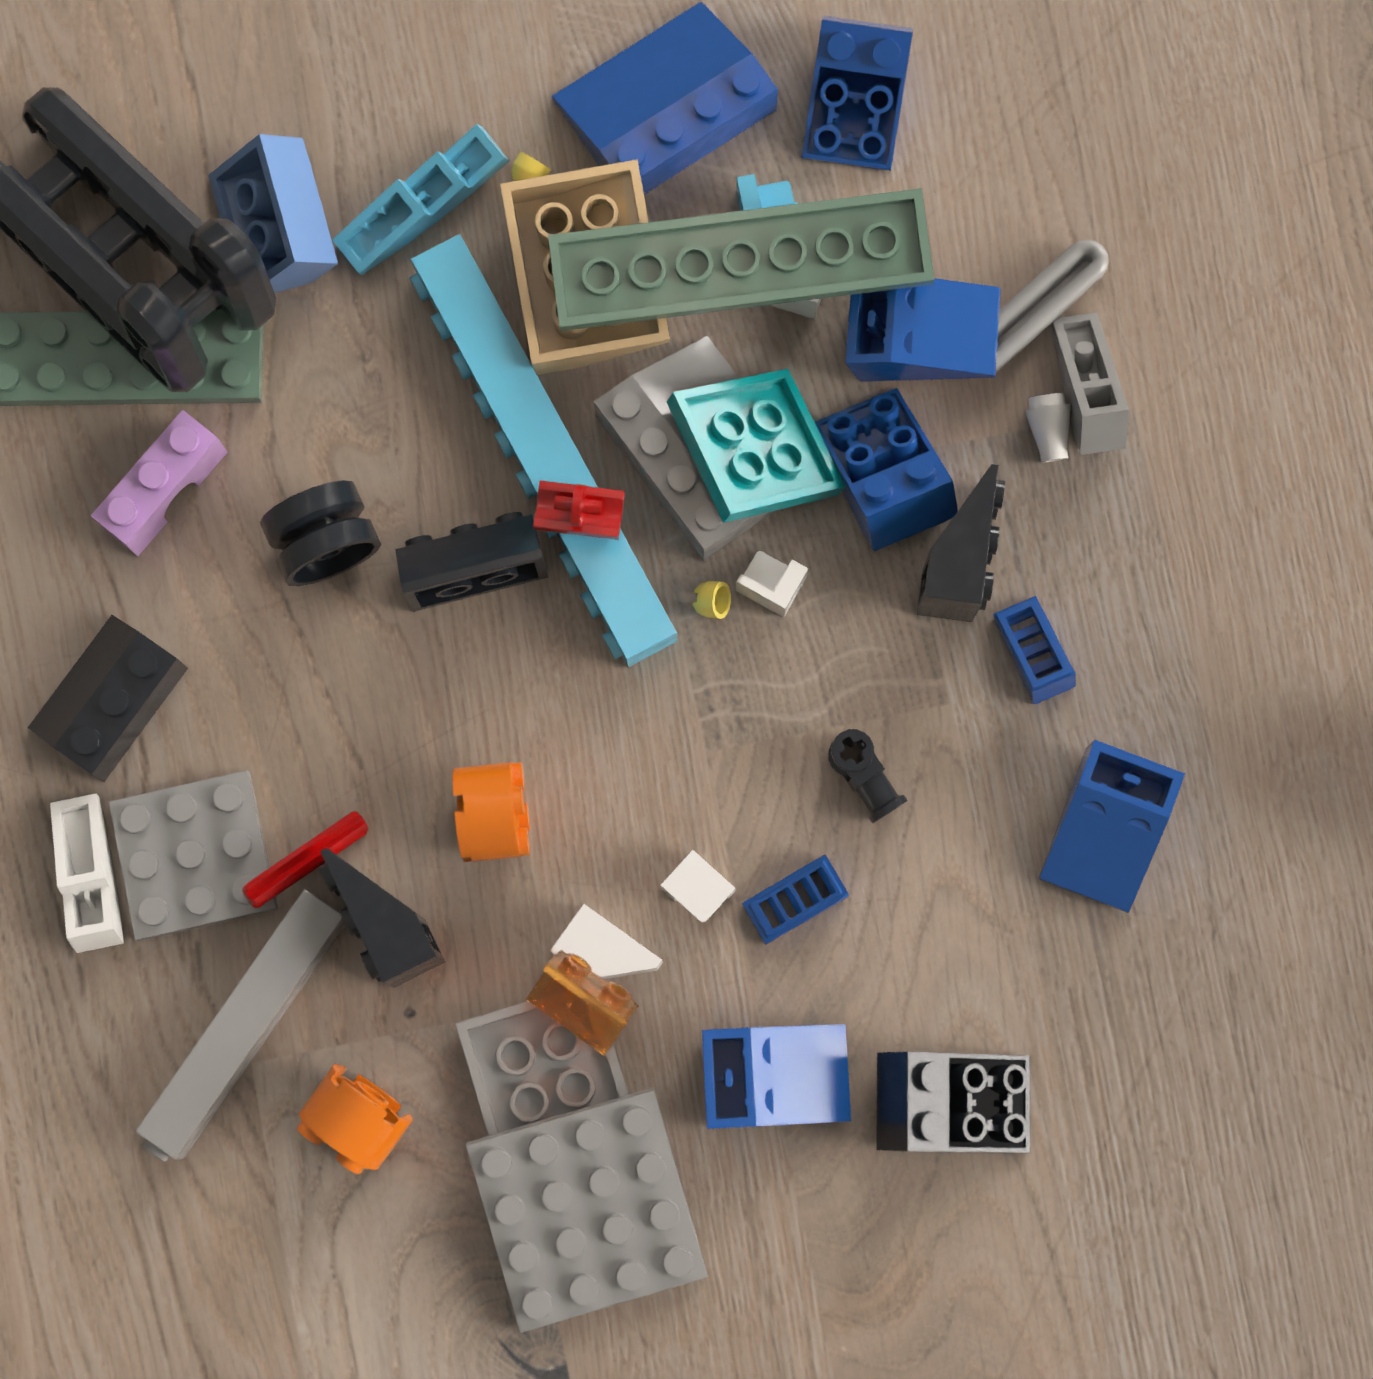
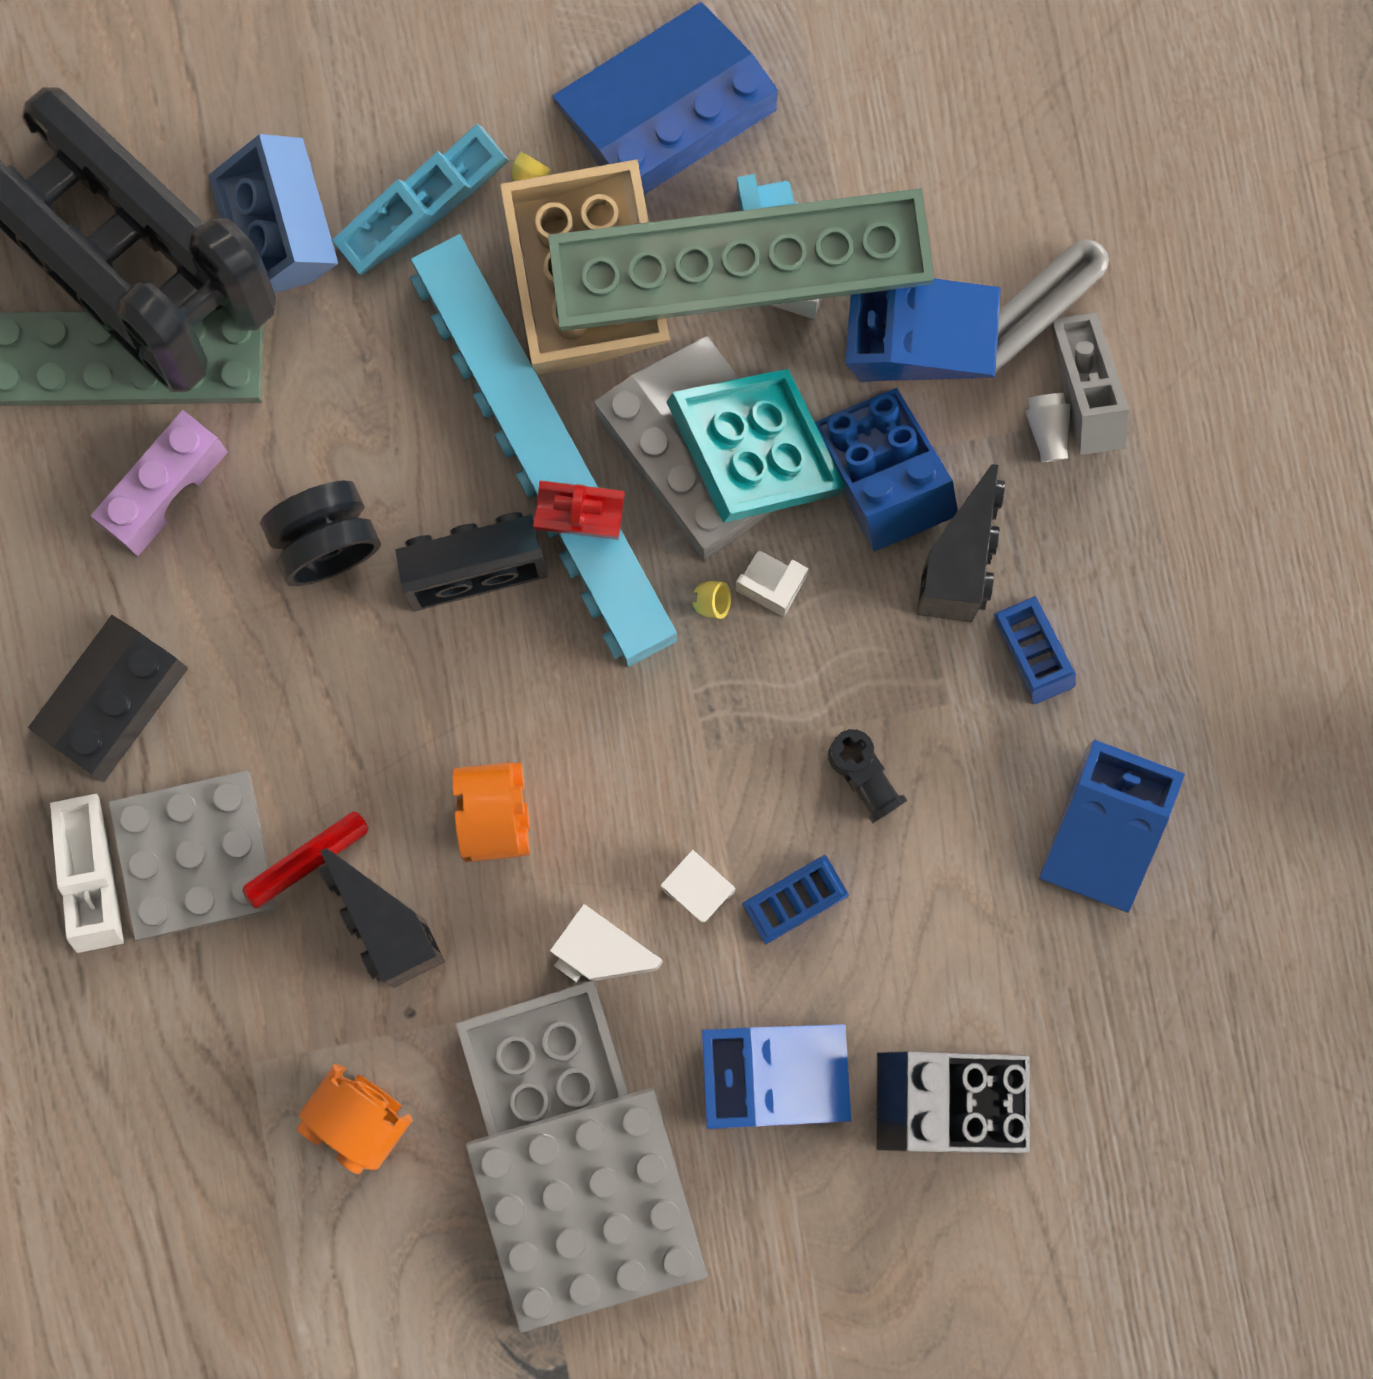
(240, 1028): light grey brick -> none
(583, 1001): clear orange bracket -> none
(857, 92): blue slope -> none

